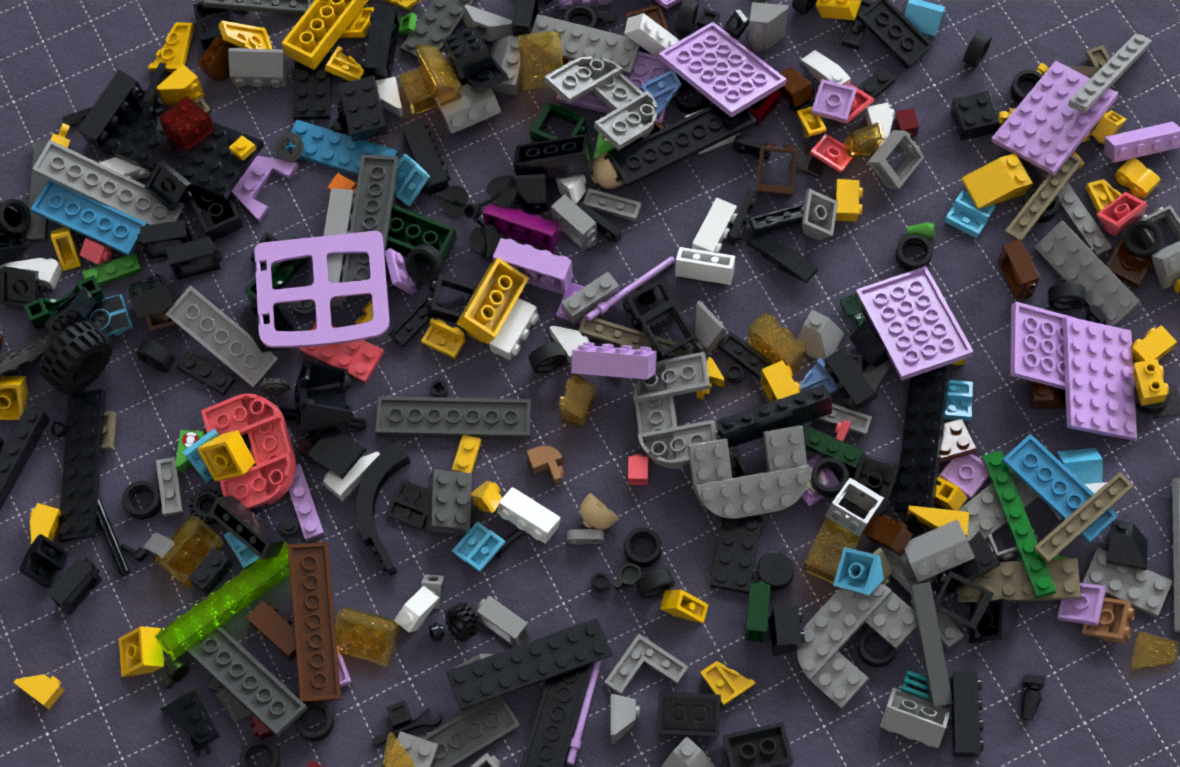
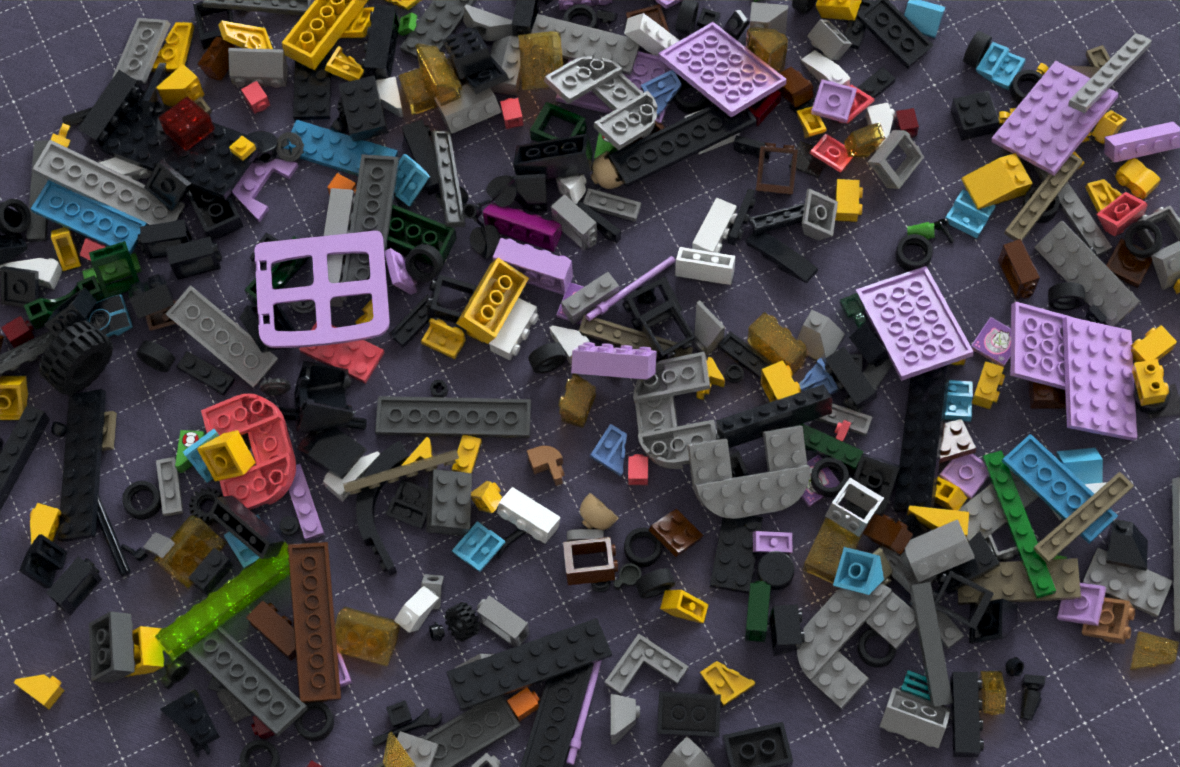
(18, 331): none -> dark red brick
(108, 255): none -> dark green window
(111, 647): none -> dark grey brick
(143, 48): none -> light grey plate
(255, 97): none -> coral brick
(268, 152): none -> black head
(393, 474): none -> dark tan plate
(423, 451): none -> yellow slope
(448, 179): none -> dark grey tile
(511, 113): none -> coral brick
(523, 703): none -> orange brick
(590, 574): none -> reddish brown window
(611, 450): none -> medium blue wing
(676, 532): none -> reddish brown plate
(768, 46): none -> clear yellow slope
(772, 541): none -> lavender plate
(829, 40): none -> light grey brick
(943, 225): none -> black hand
(986, 390): none -> yellow brick
(993, 692): none -> clear yellow slope
(994, 342): none -> tile
(1000, 65): none -> medium azure slope
(1014, 667): none -> black plate

